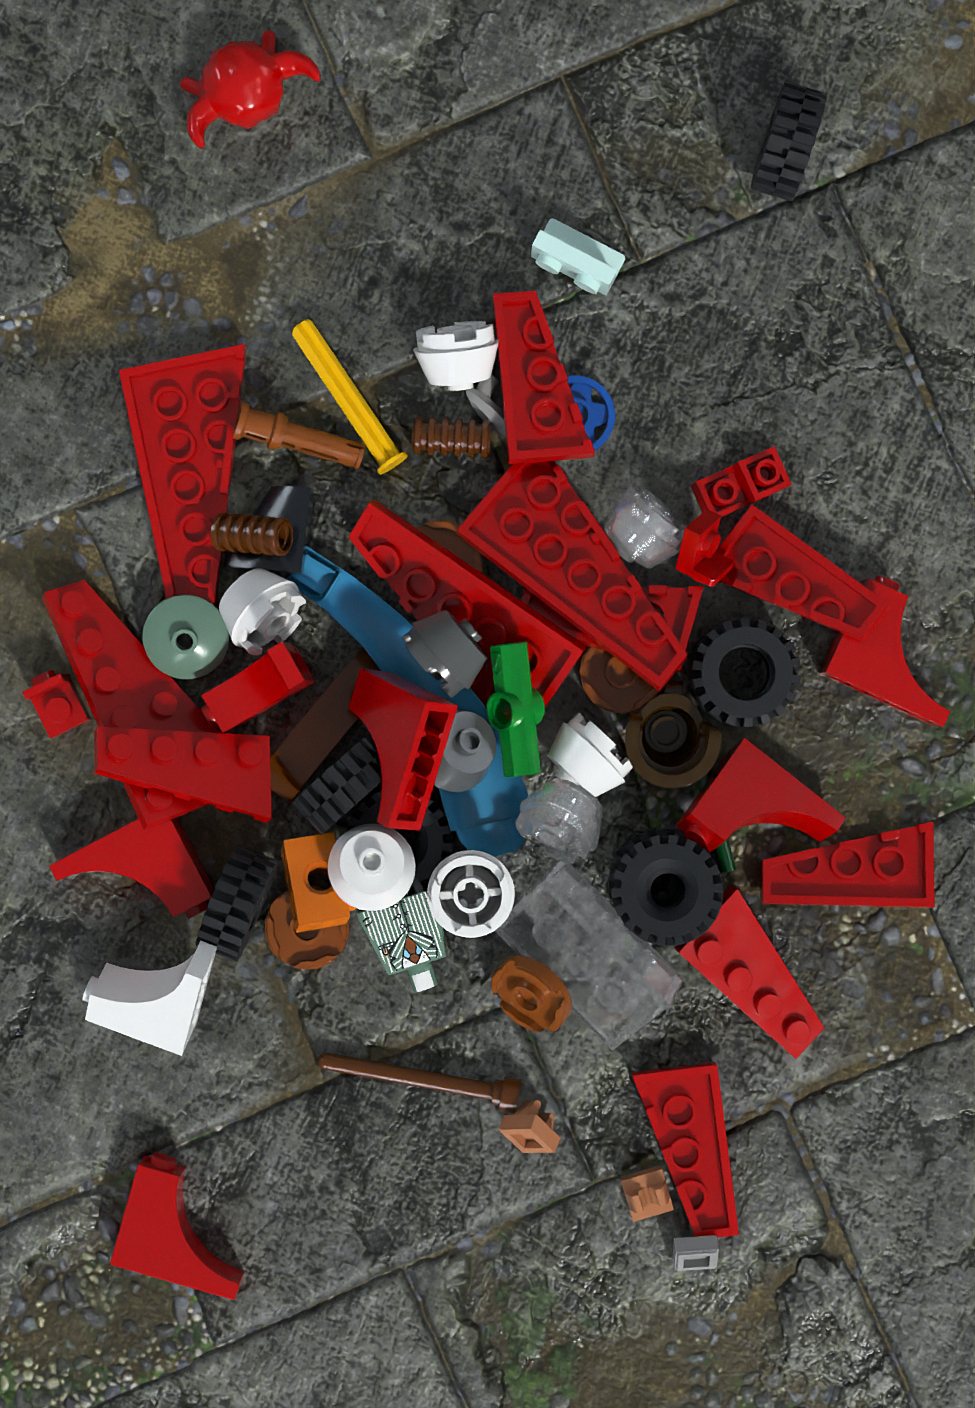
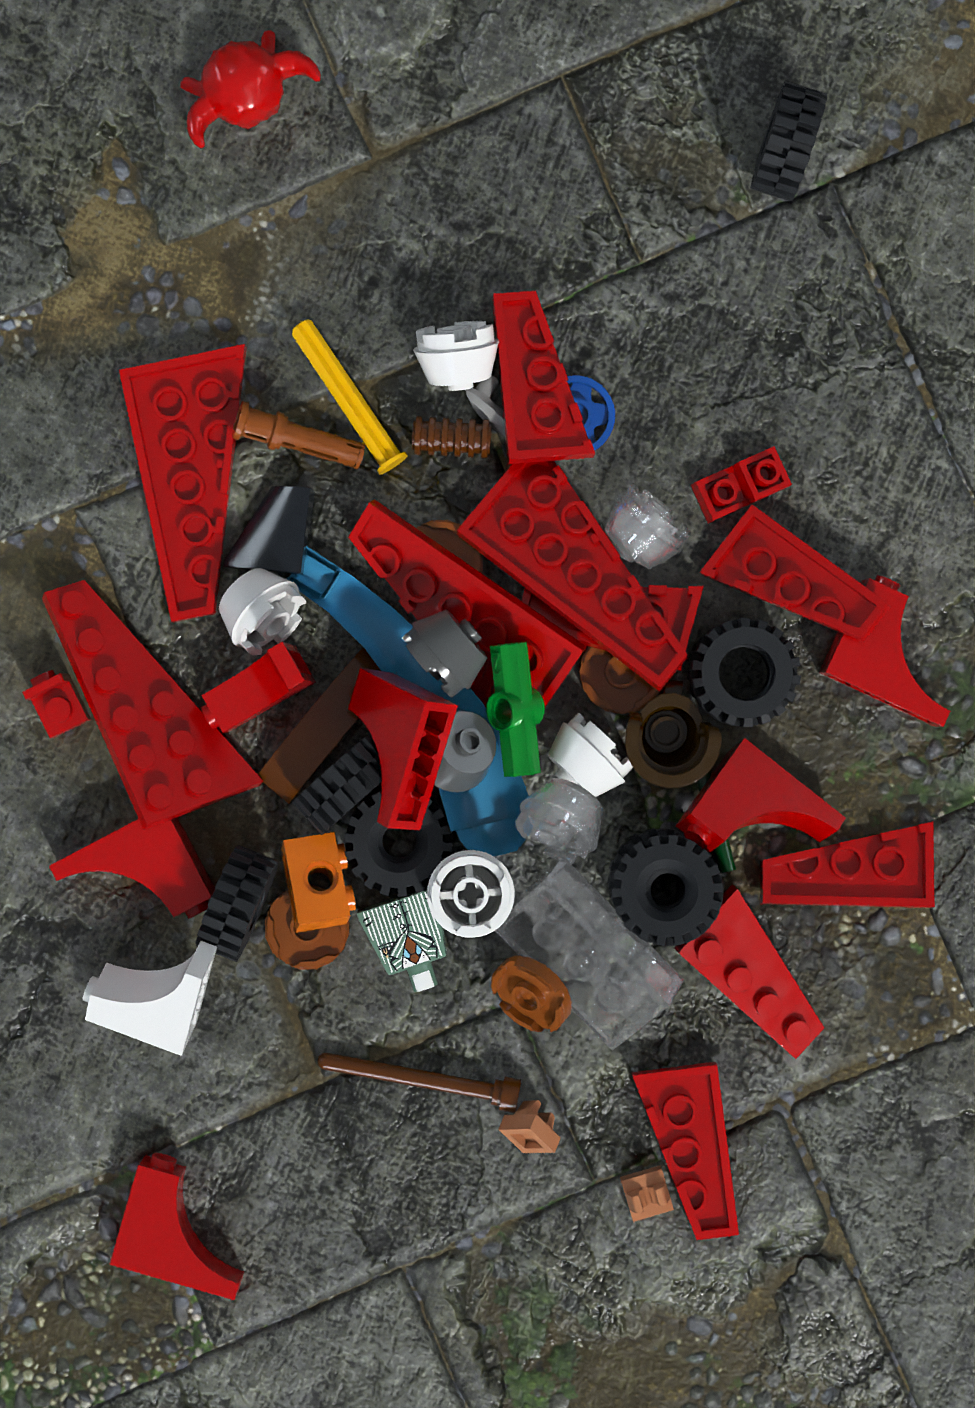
(190, 616): sand green dish -> none
(200, 766): red wing -> none
(251, 534): reddish brown piece -> none
(371, 867): white cone -> none
(577, 256): light aqua bracket -> none
(695, 1253): light grey tile -> none
(698, 550): red bracket -> none

